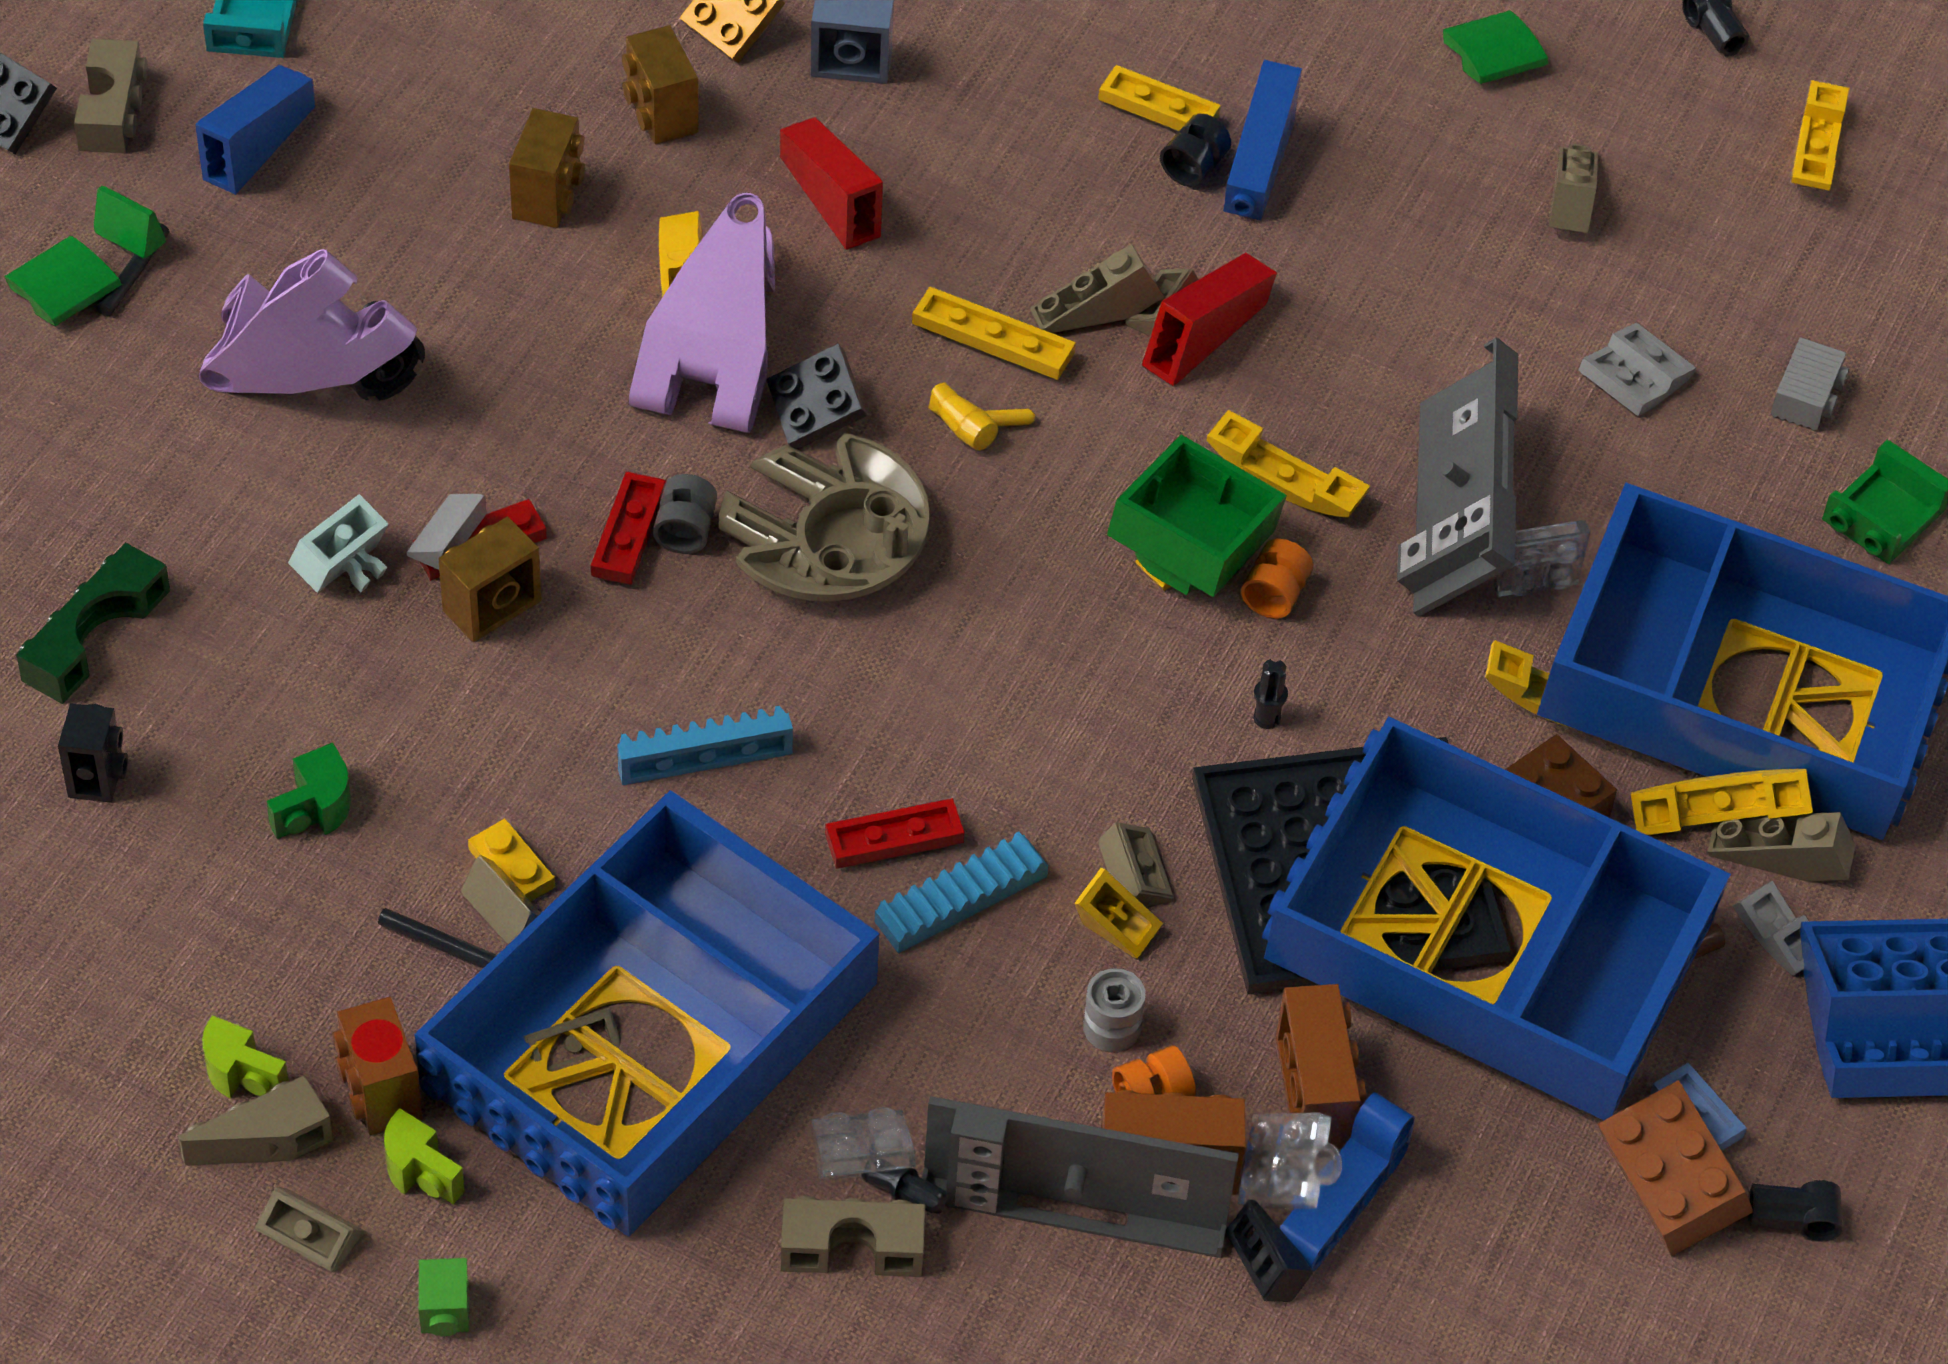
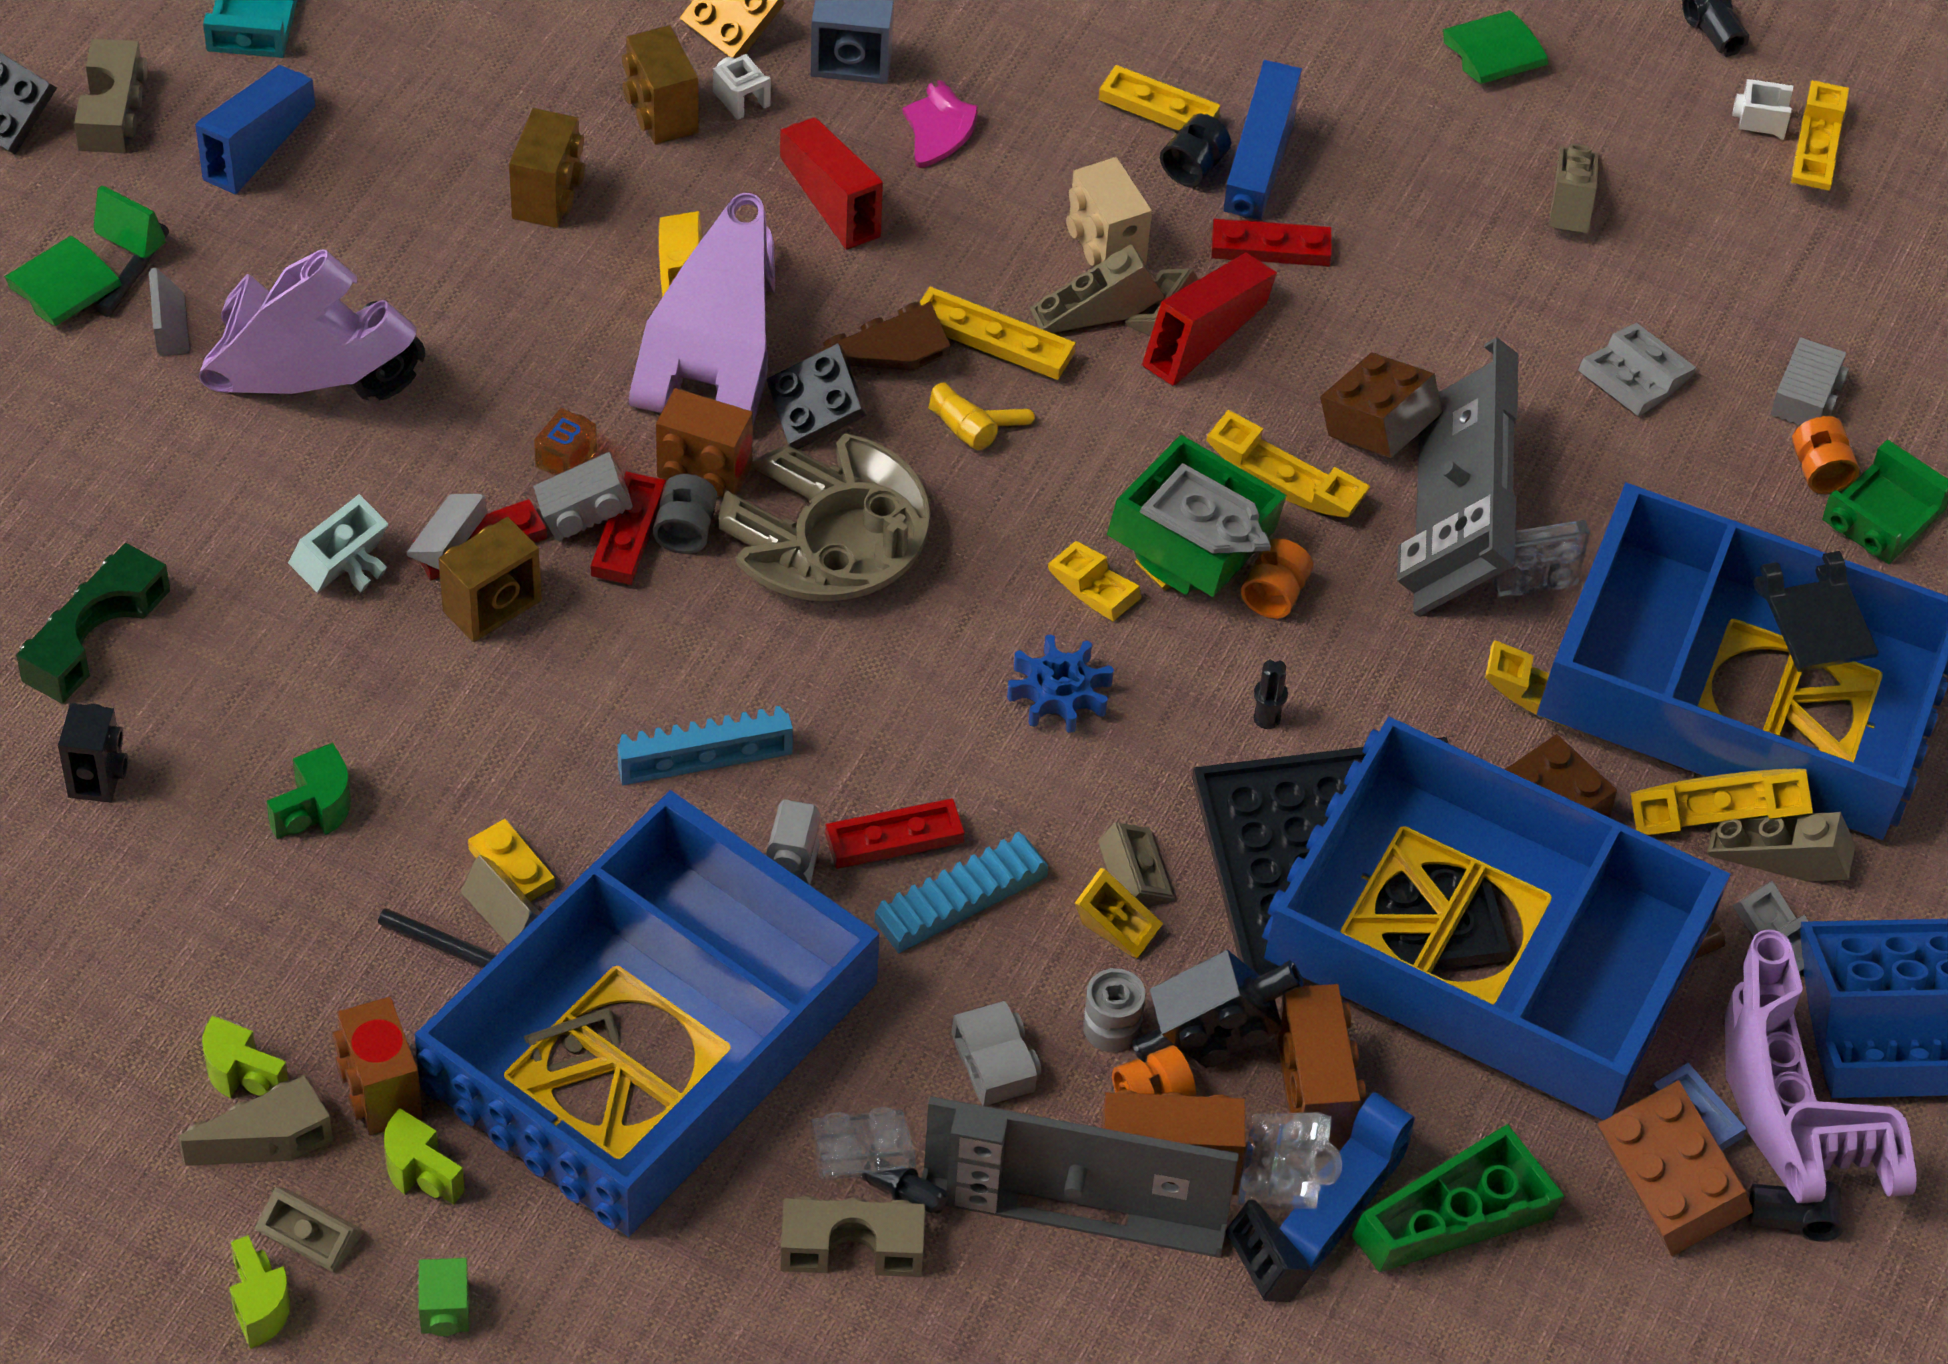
(168, 315): none -> light grey slope
(262, 1296): none -> lime brick
(565, 442): none -> clear orange brick
(583, 496): none -> light grey brick
(704, 441): none -> dark orange brick
(737, 78): none -> white window
(795, 838): none -> light grey brick
(898, 343): none -> reddish brown slope
(939, 124): none -> dark pink arm
(995, 1053): none -> light grey brick
(1060, 683): none -> blue gear
(1089, 579): none -> yellow slope
(1103, 207): none -> tan piece
(1206, 513): none -> light grey tile
(1217, 1009): none -> black brick
(1272, 242): none -> red plate
(1381, 404): none -> reddish brown brick
(1461, 1202): none -> green wedge
(1764, 107): none -> white window
(1806, 1134): none -> lavender piece
(1818, 618): none -> black flag
(1825, 454): none -> orange wheel

